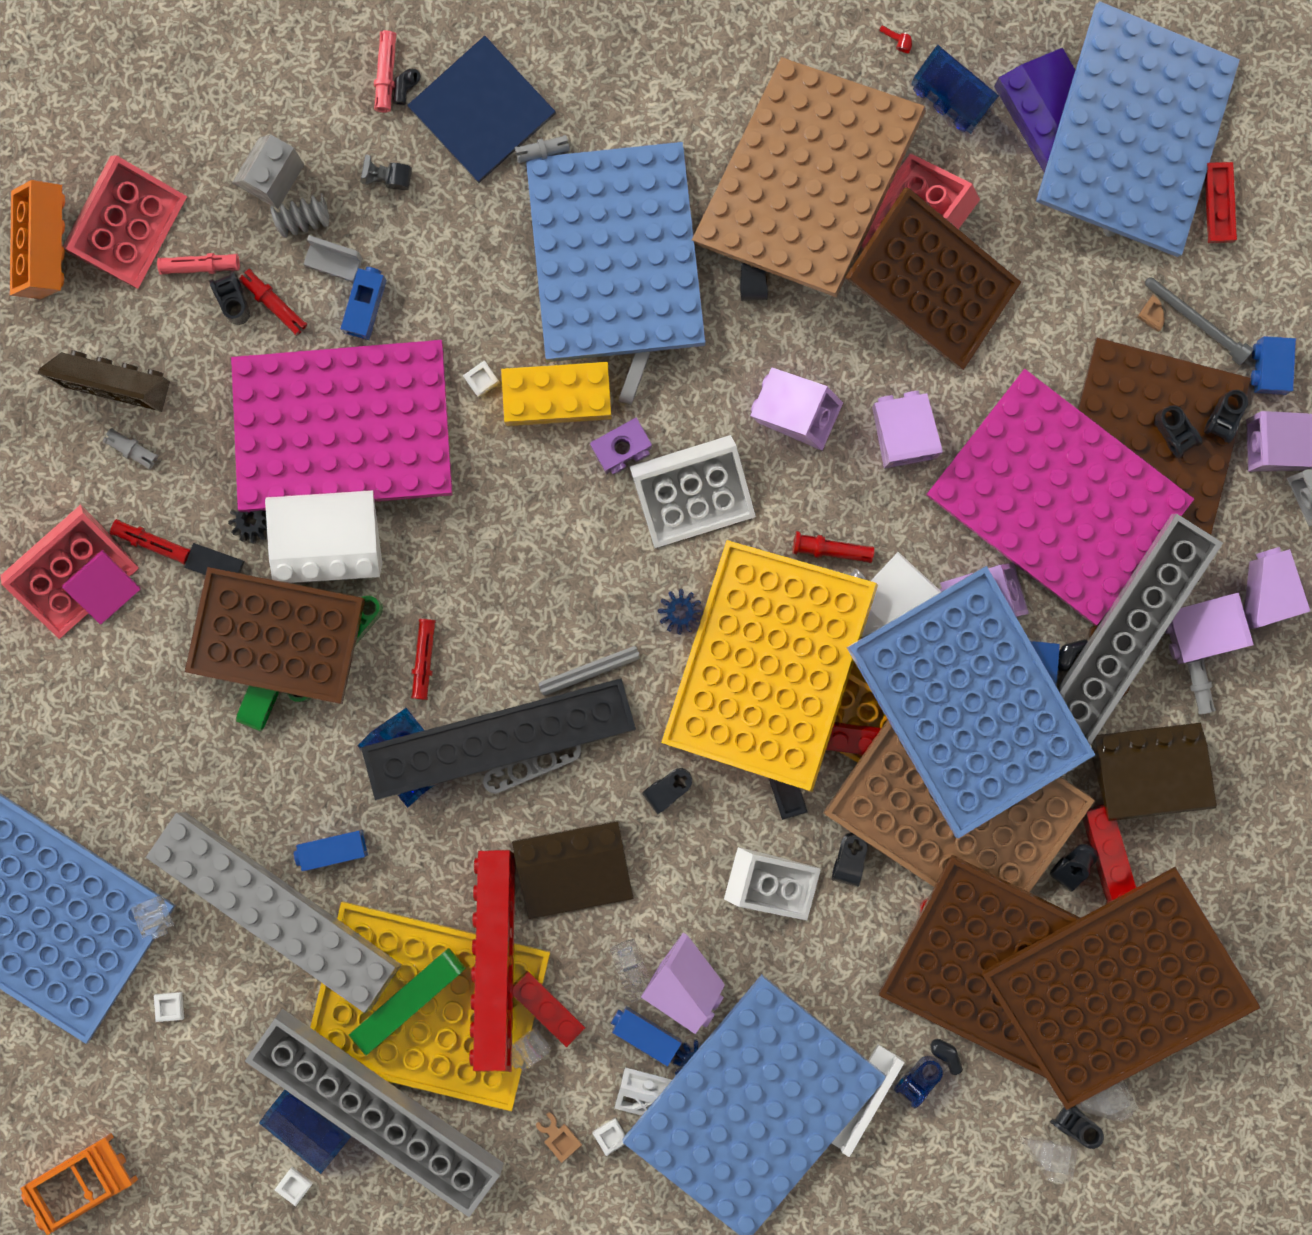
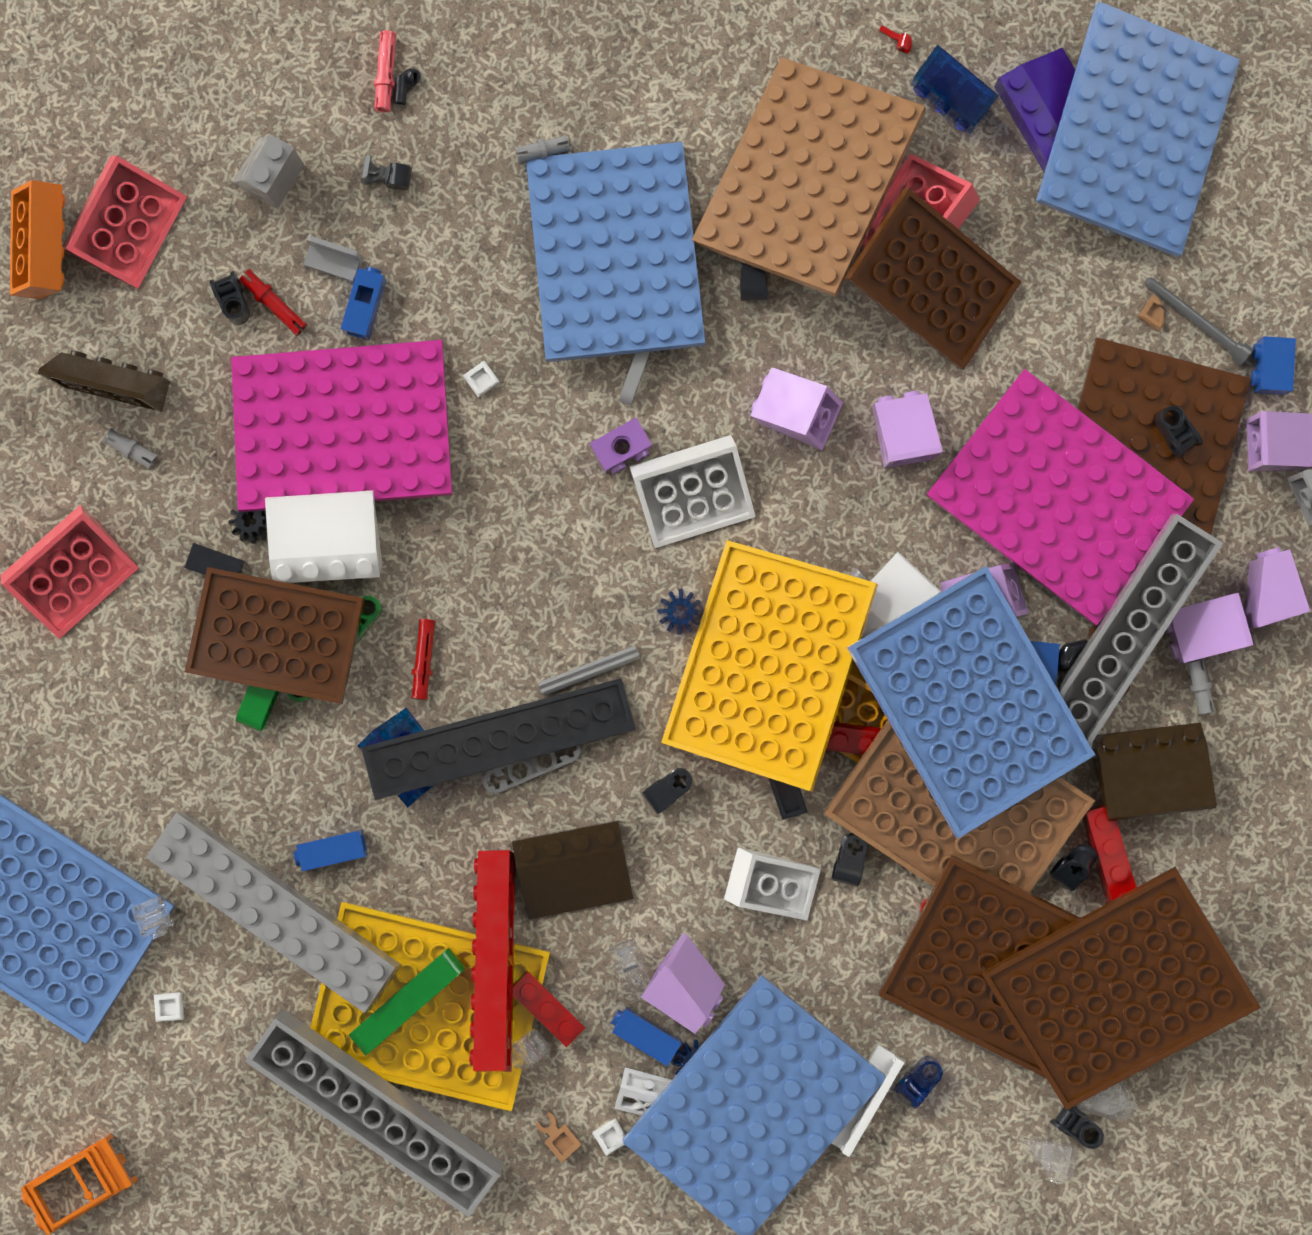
(101, 587): dark pink tile -> none
(121, 530): red pin -> none
(191, 264): coral pin -> none
(293, 1186): white tile -> none
(301, 216): light grey piece -> none
(304, 1131): clear blue slope -> none
(481, 109): dark blue tile -> none
(556, 394): yellow brick -> none
(820, 546): red pin -> none
(948, 1054): black arm -> none
(1220, 203): red plate -> none
(1224, 420): black piece -> none

